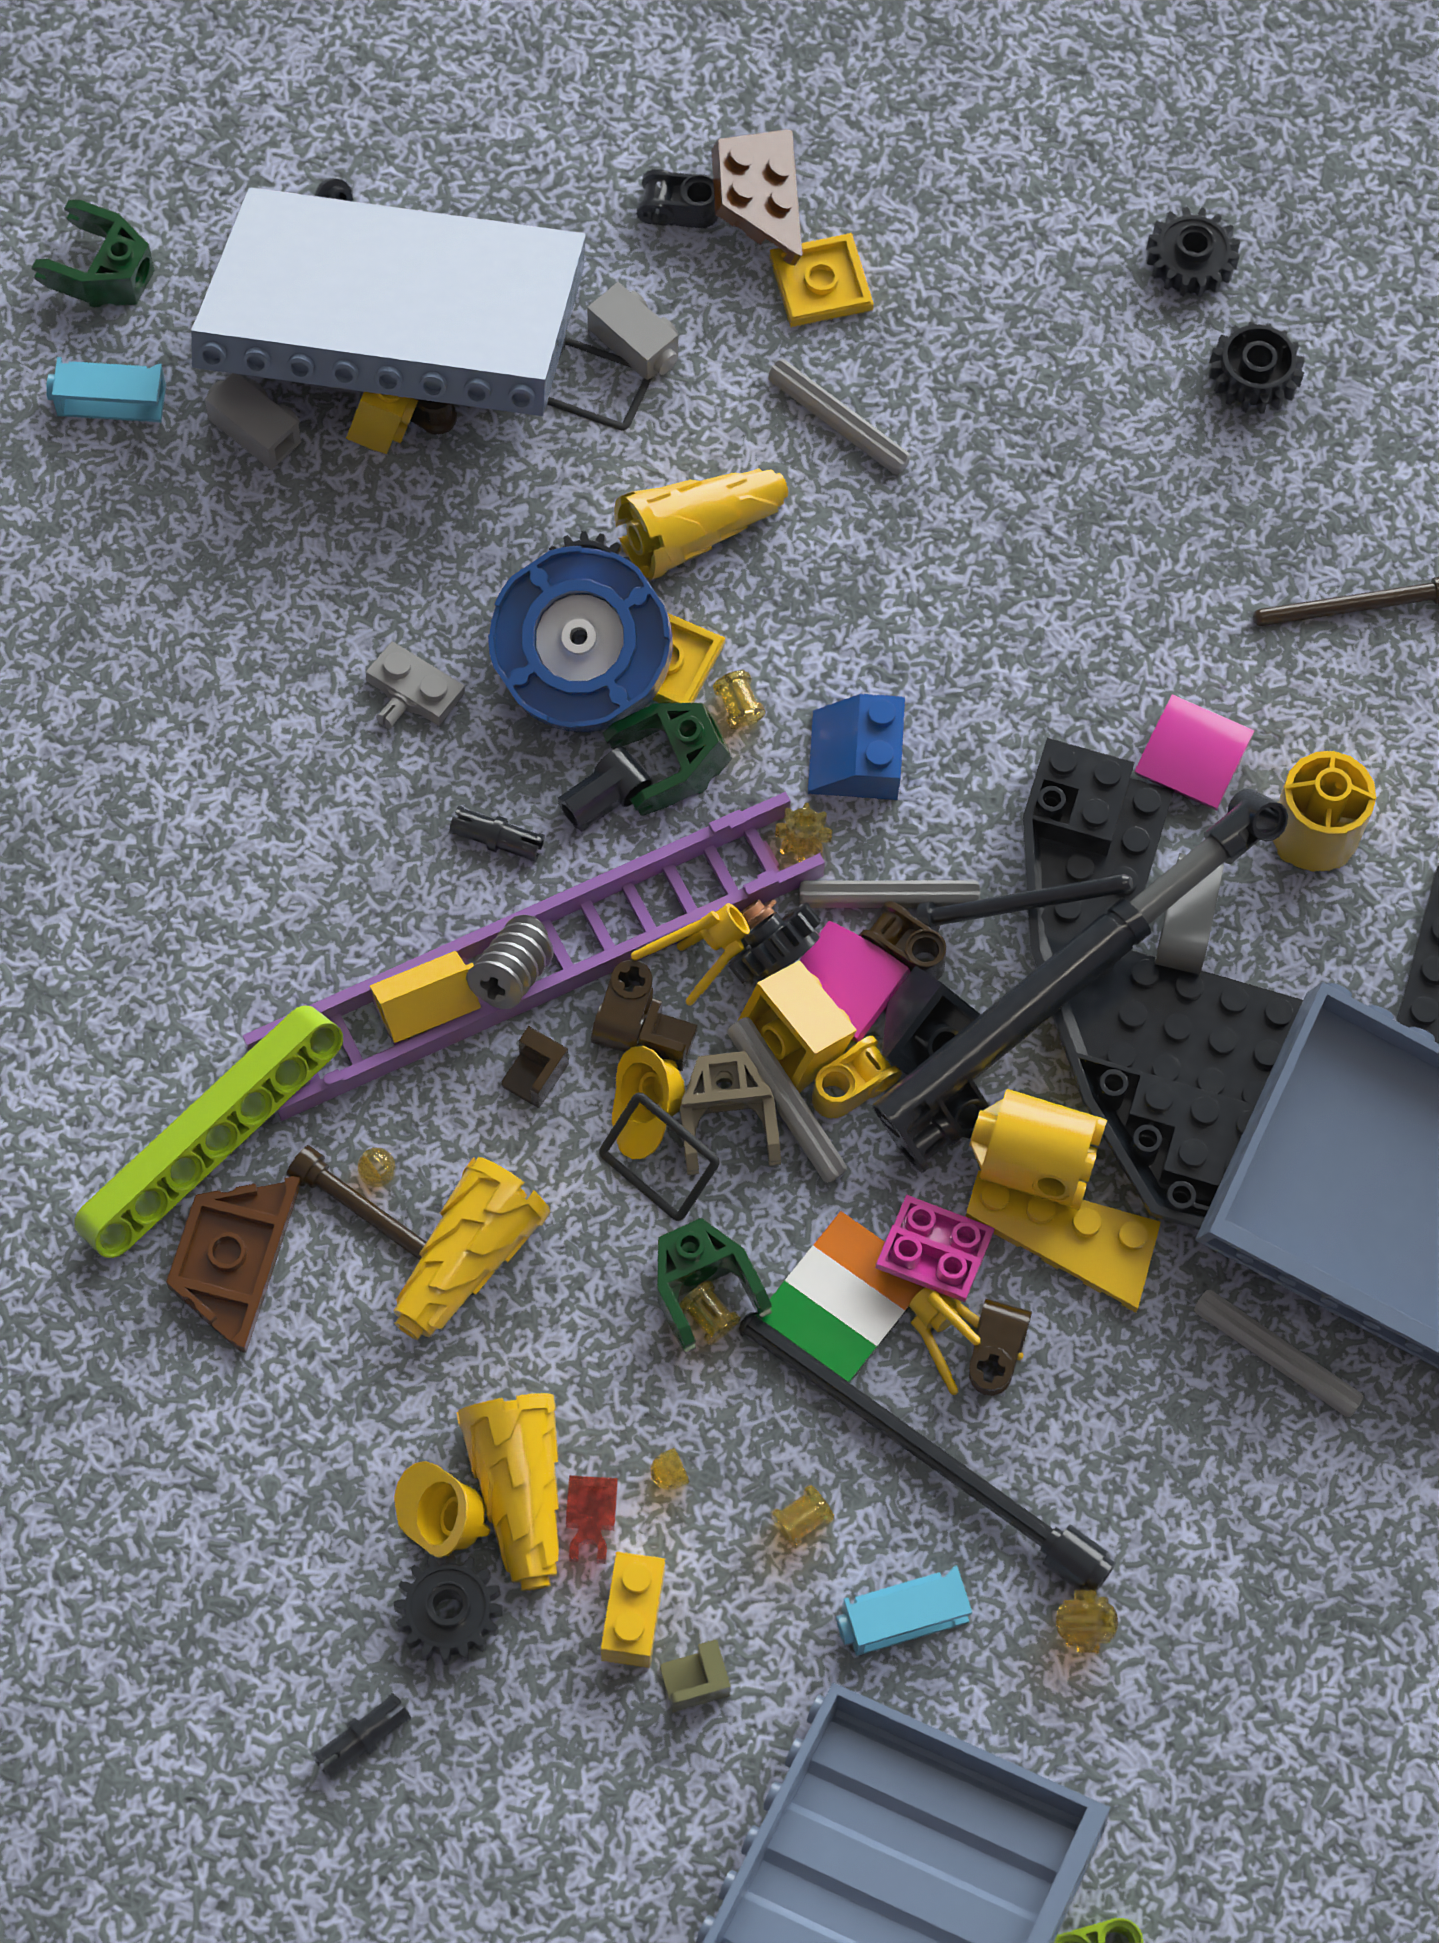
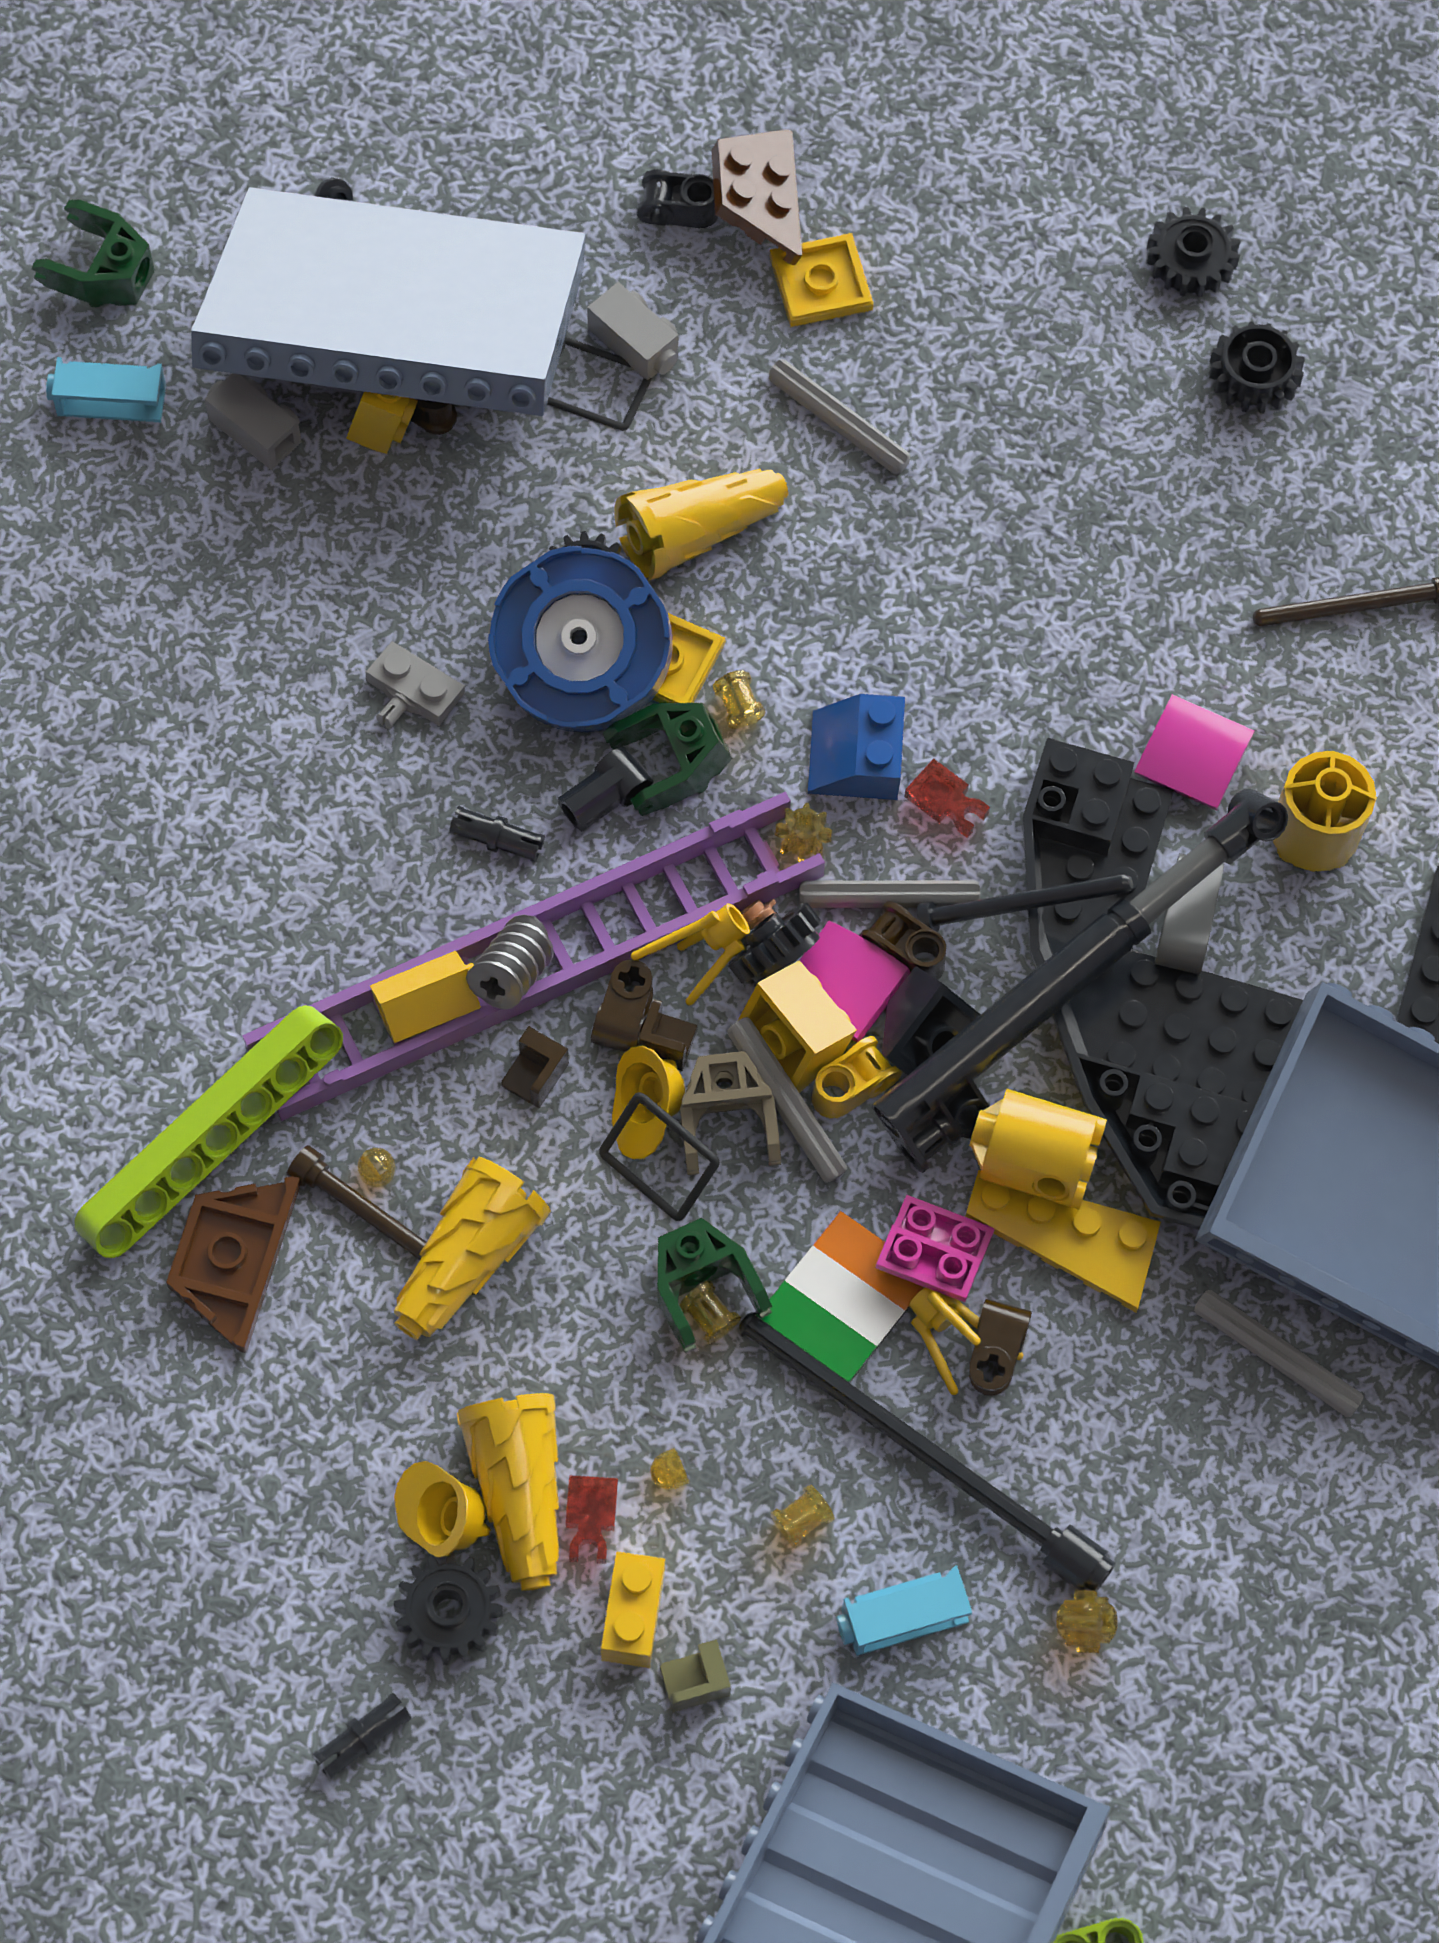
(943, 794): none -> clear red plate

